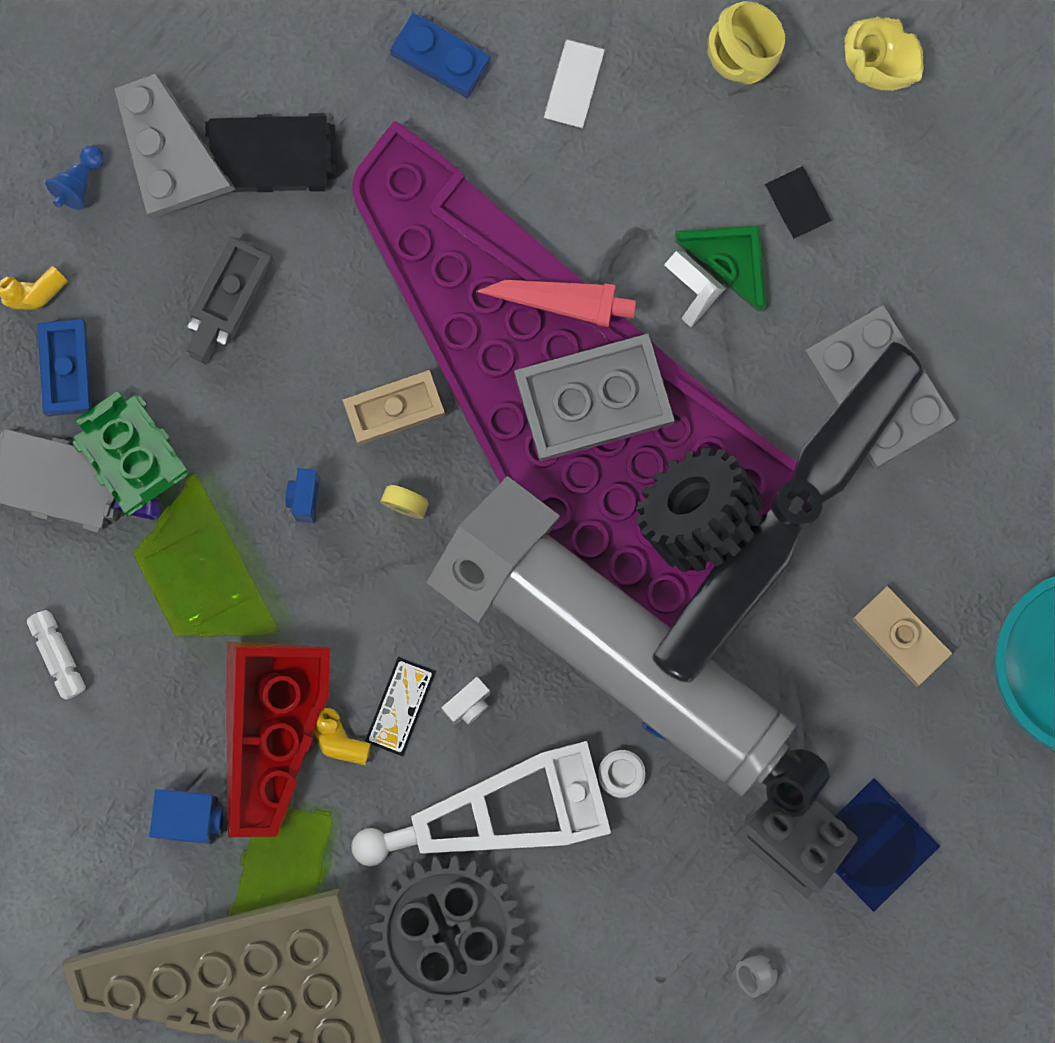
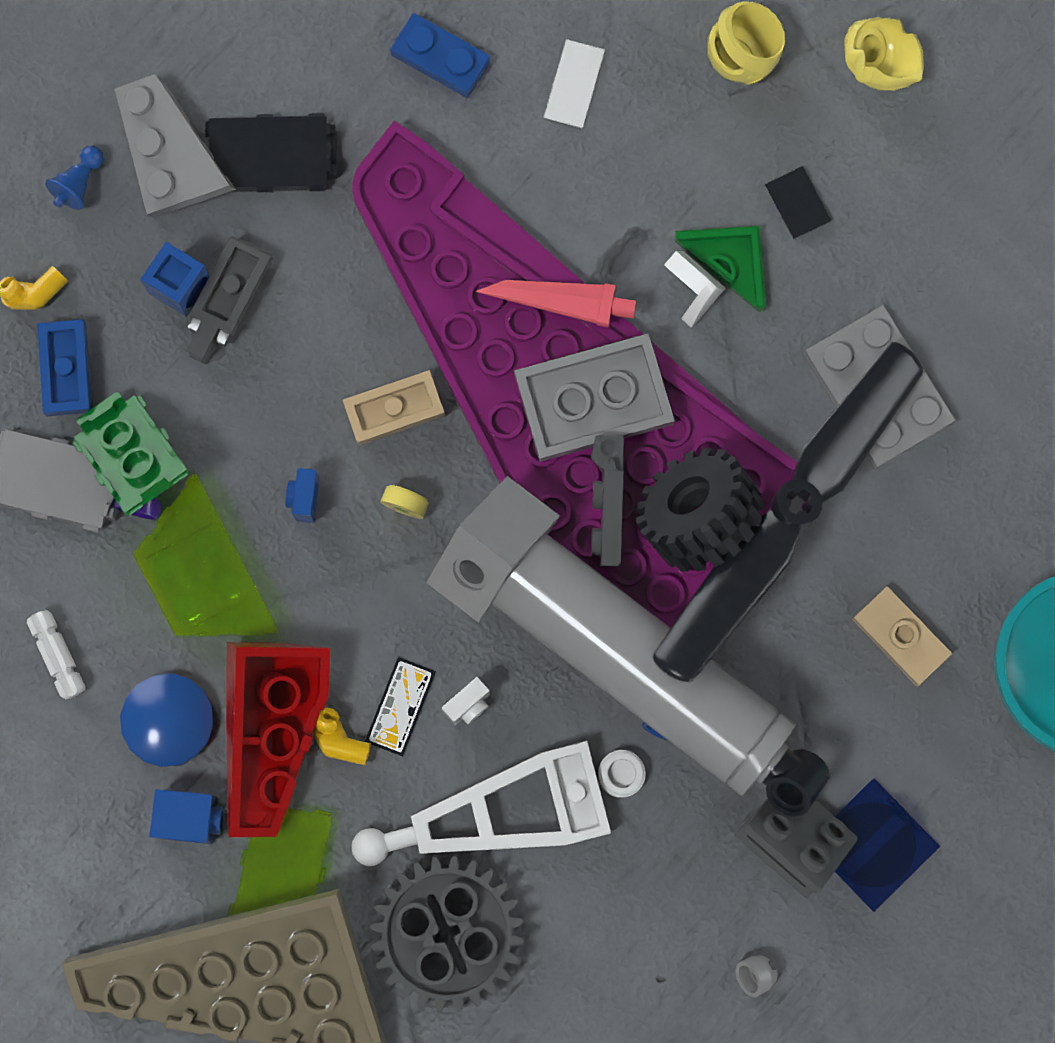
(167, 720): none -> blue dish
(175, 279): none -> blue brick
(608, 497): none -> dark grey hinge

